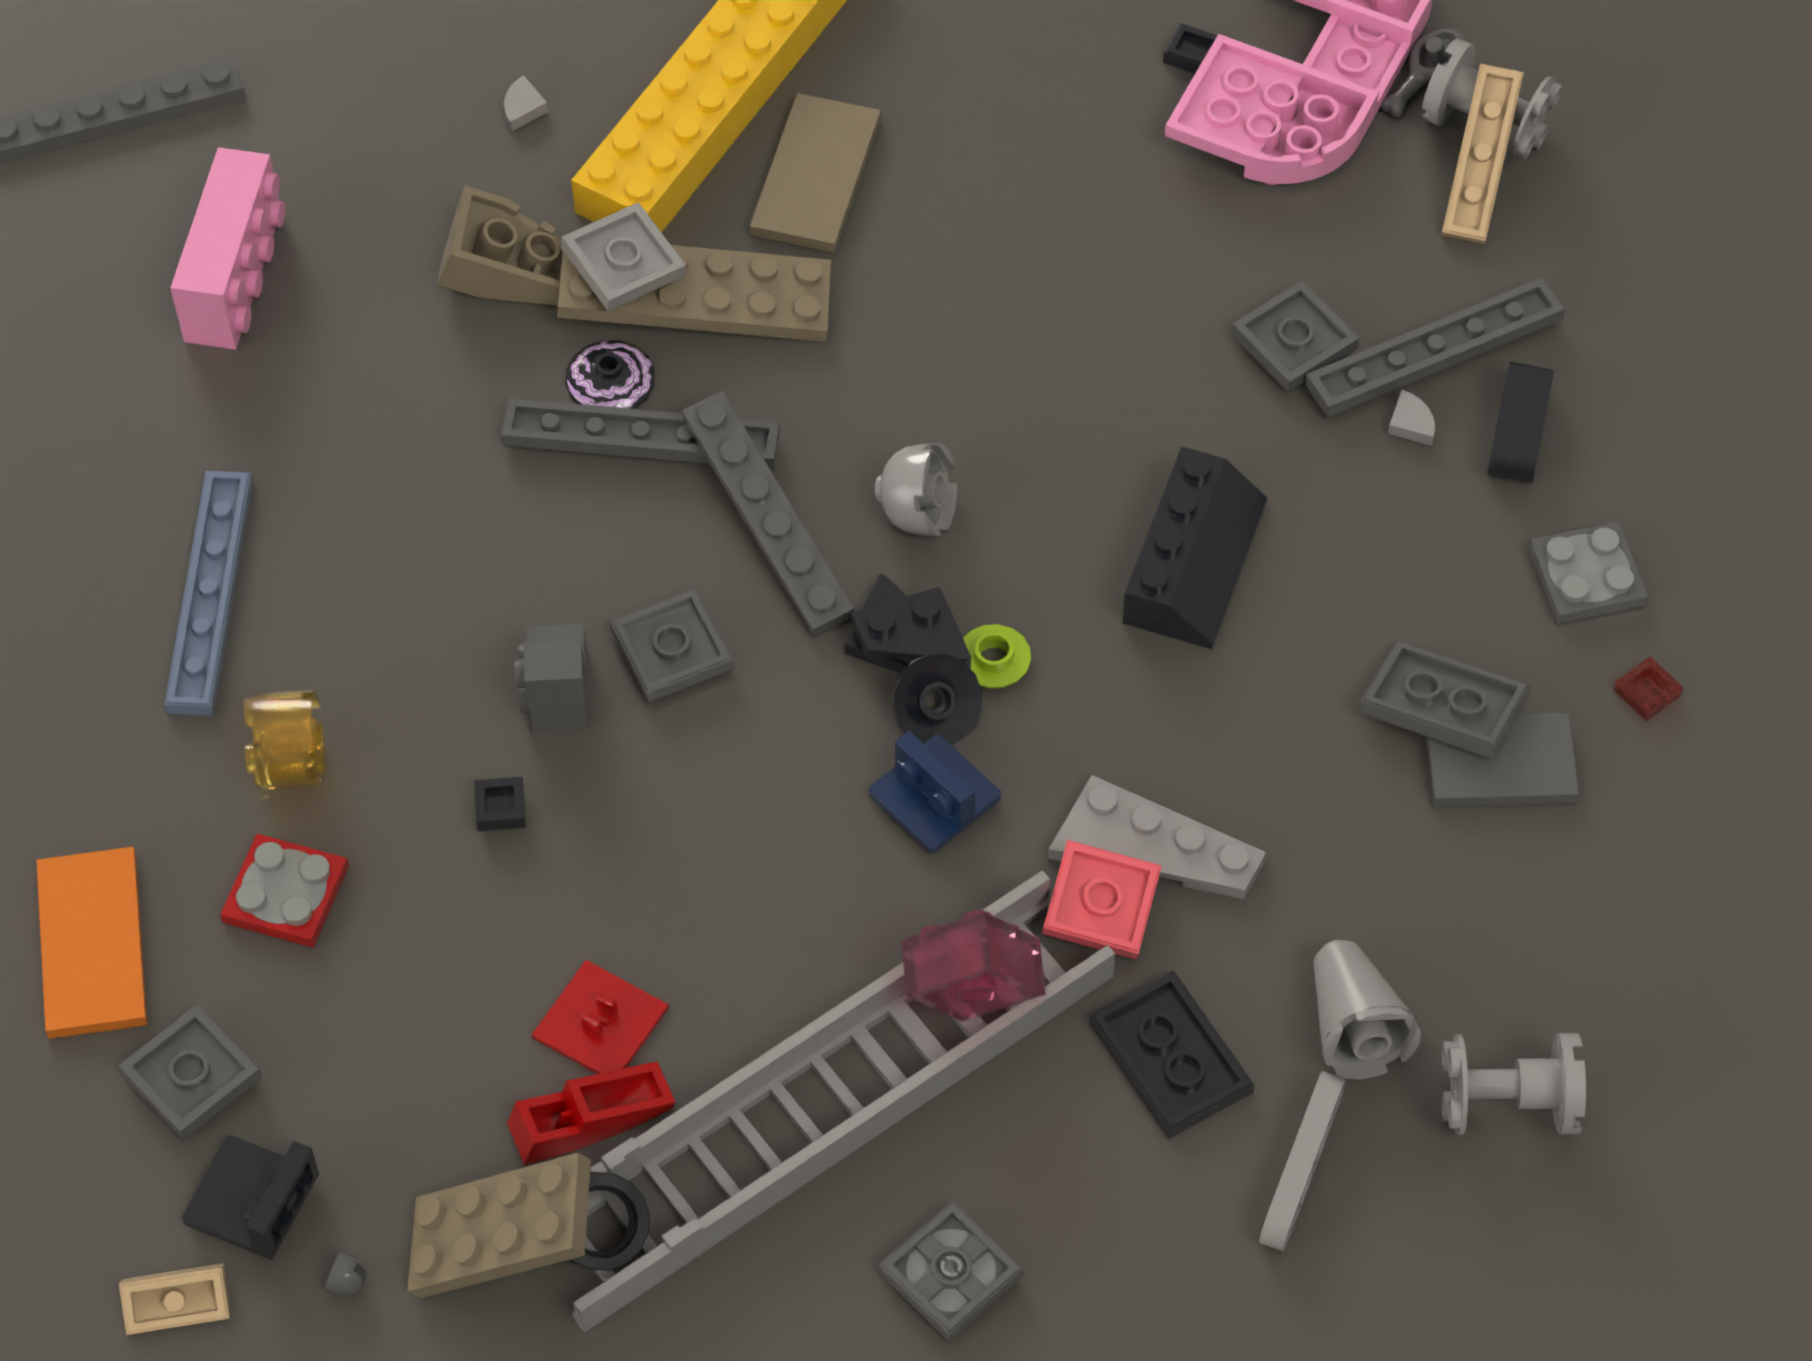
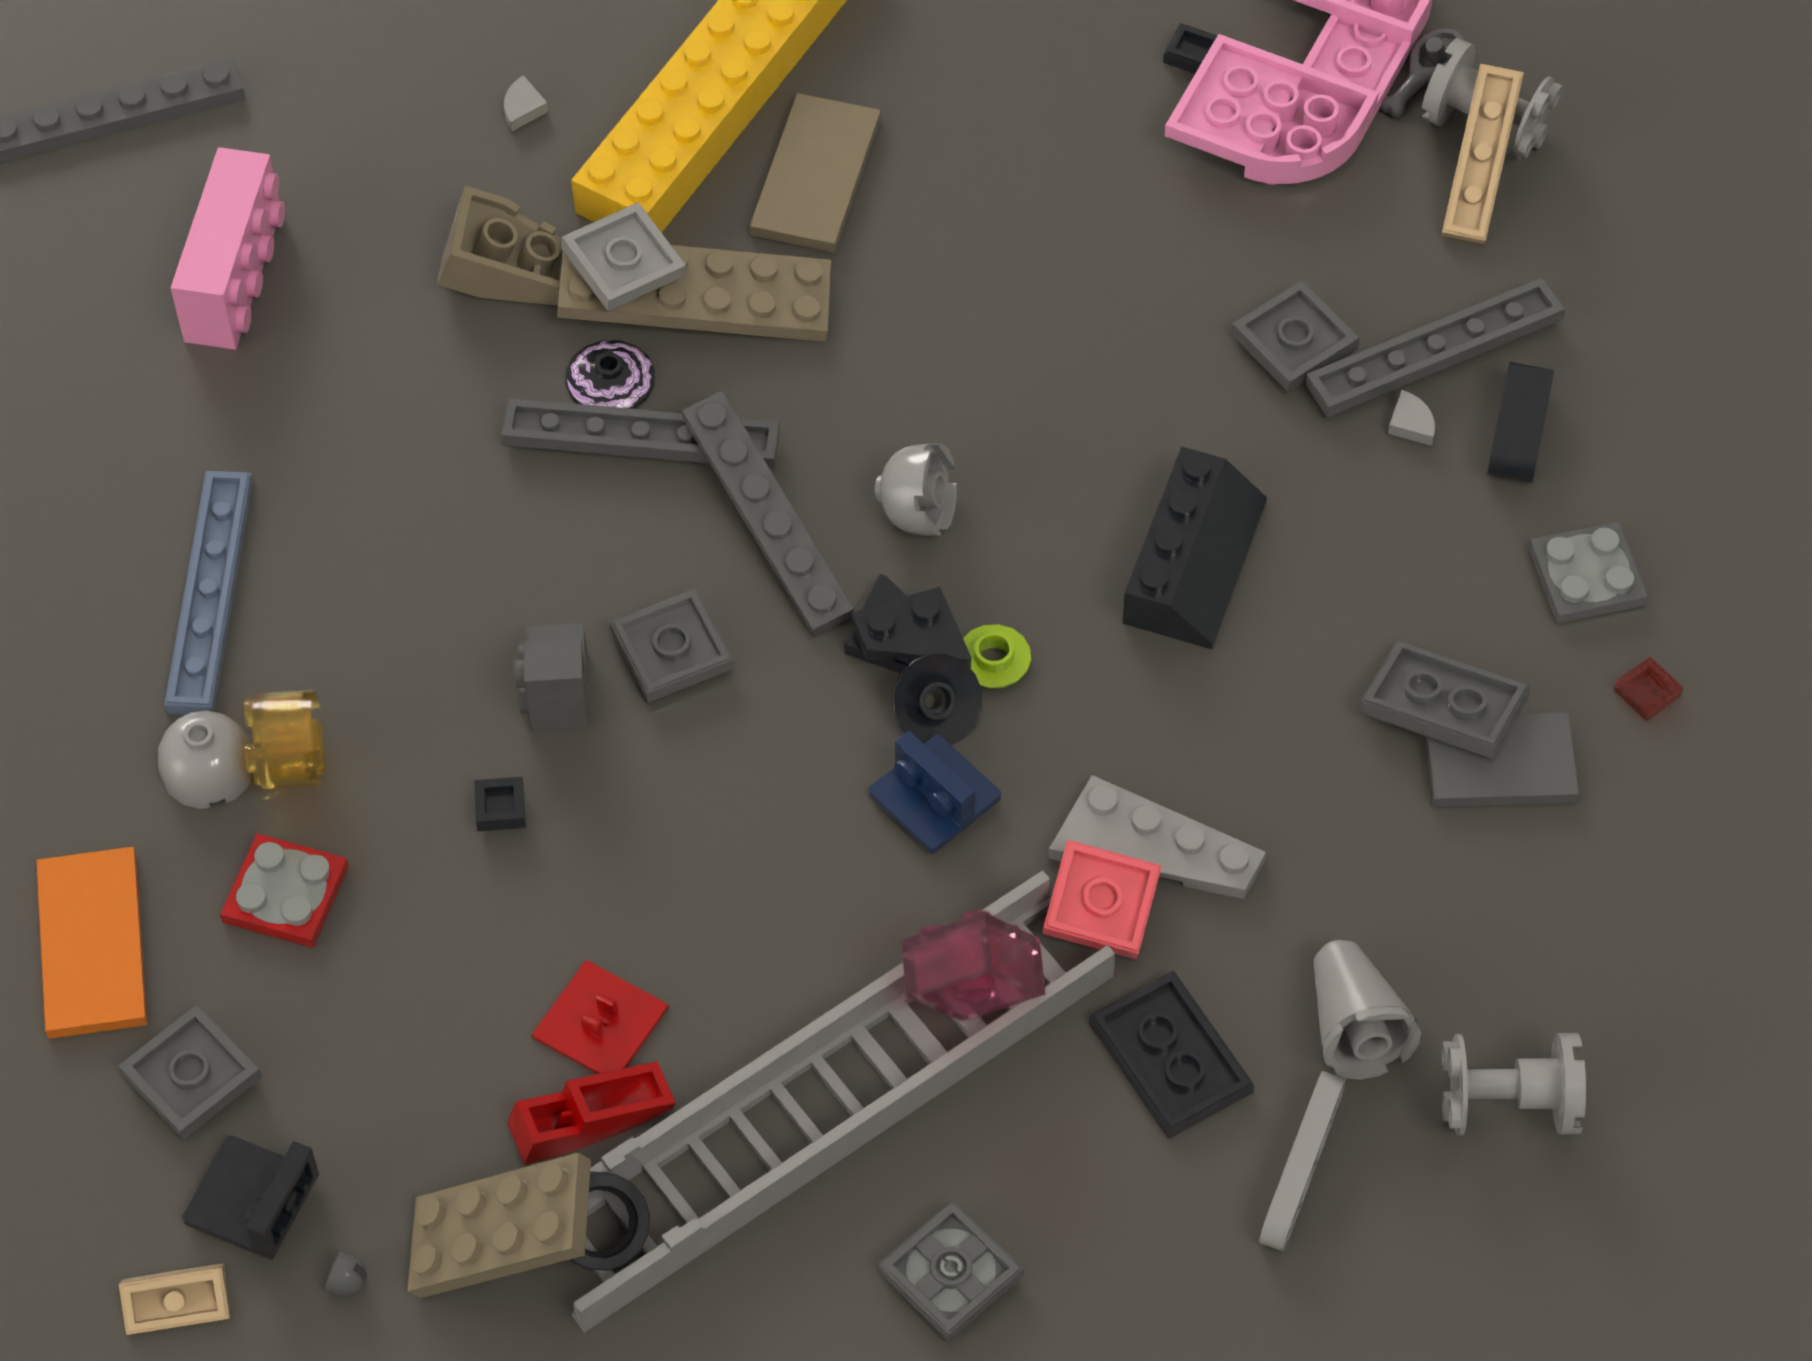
(204, 759): none -> light grey cylinder

